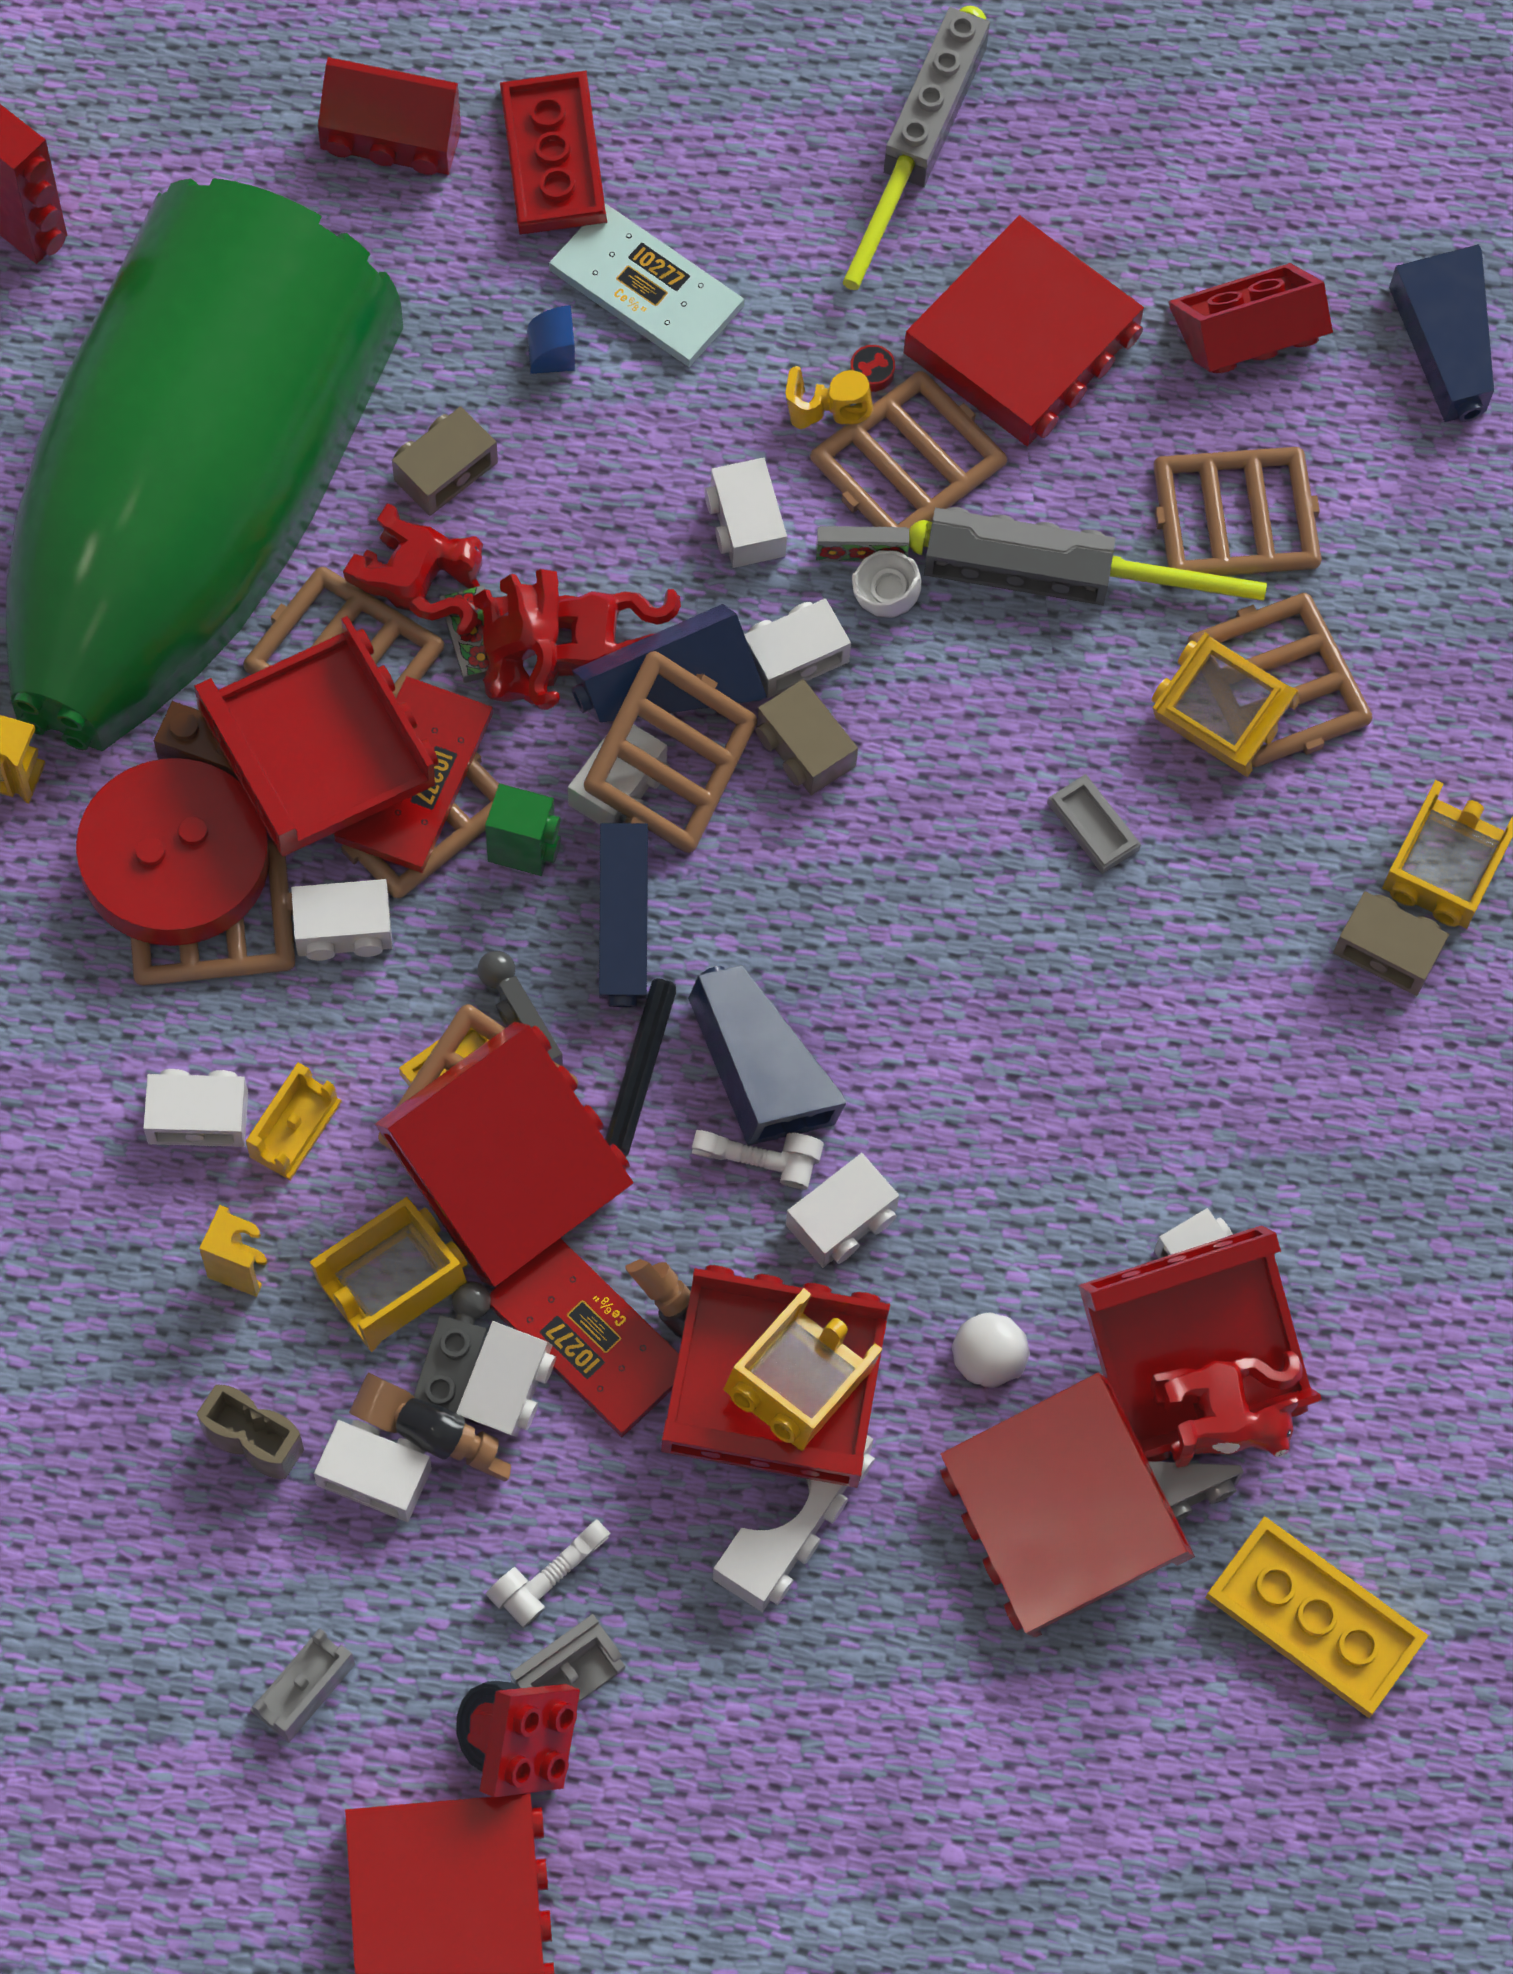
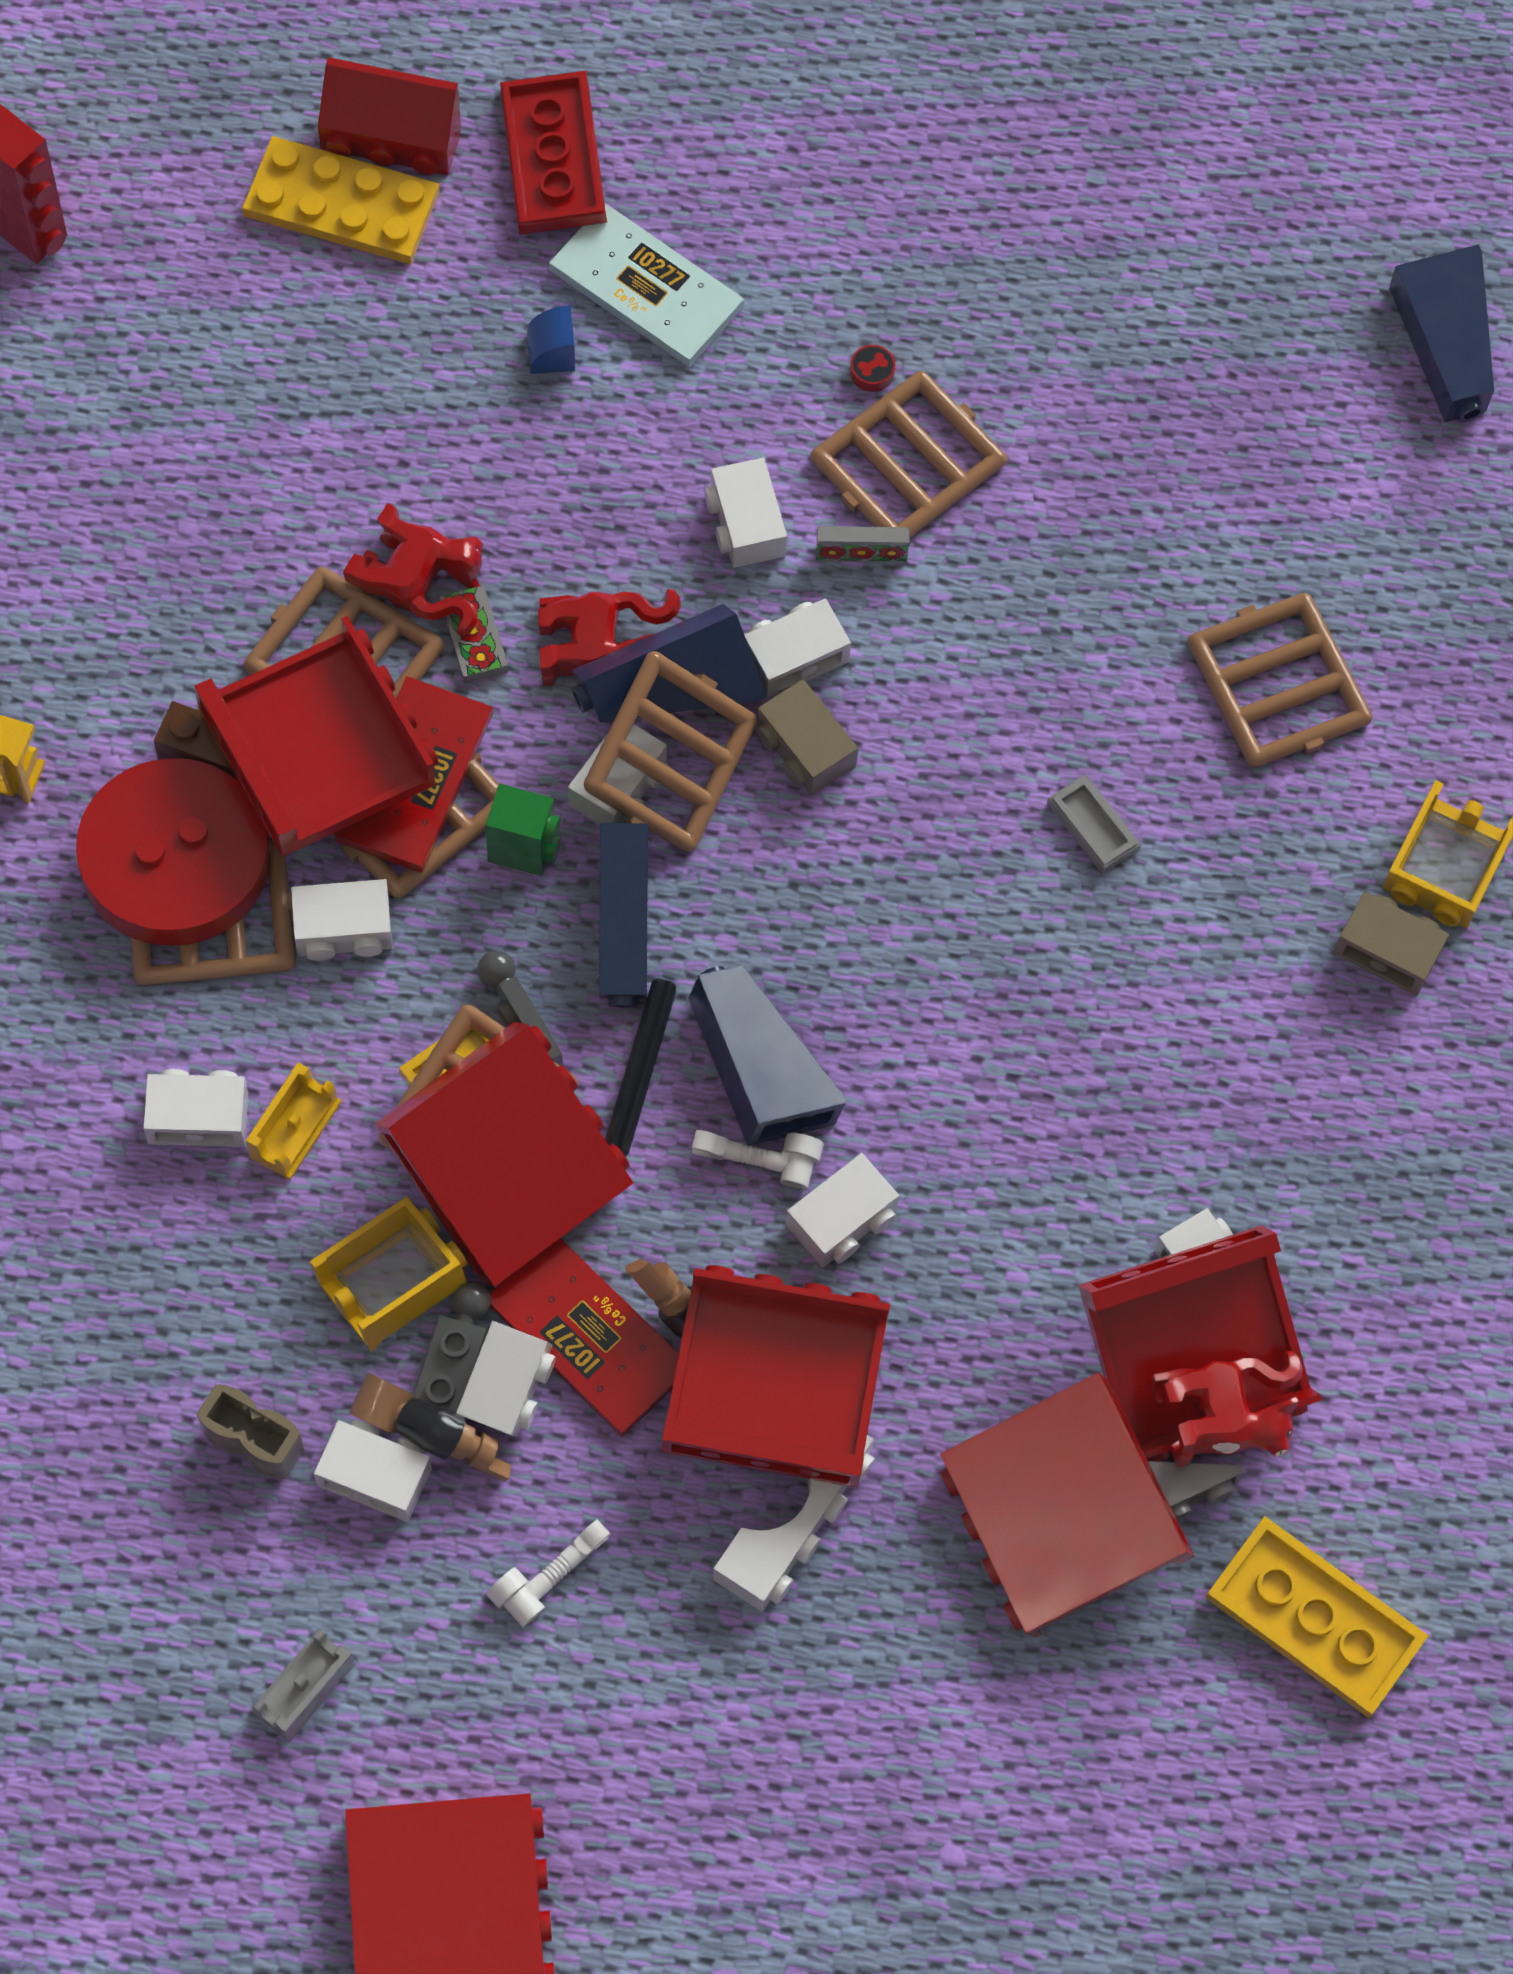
(186, 452): green panel -> none
(227, 1257): yellow hinge -> none
(341, 200): none -> yellow plate
(444, 460): dark tan brick -> none
(517, 629): red animal -> none
(518, 1735): red plate -> none
(578, 1658): light grey hinge -> none
(798, 1374): window -> none
(845, 389): yellow leg -> none
(887, 583): white hair -> none
(925, 121): light grey piece -> none
(990, 1350): white hair -> none
(1024, 331): red brick -> none
(1045, 559): piece -> none
(1223, 703): window -> none
(1252, 461): medium nougat bar -> none
(1253, 317): red slope -> none

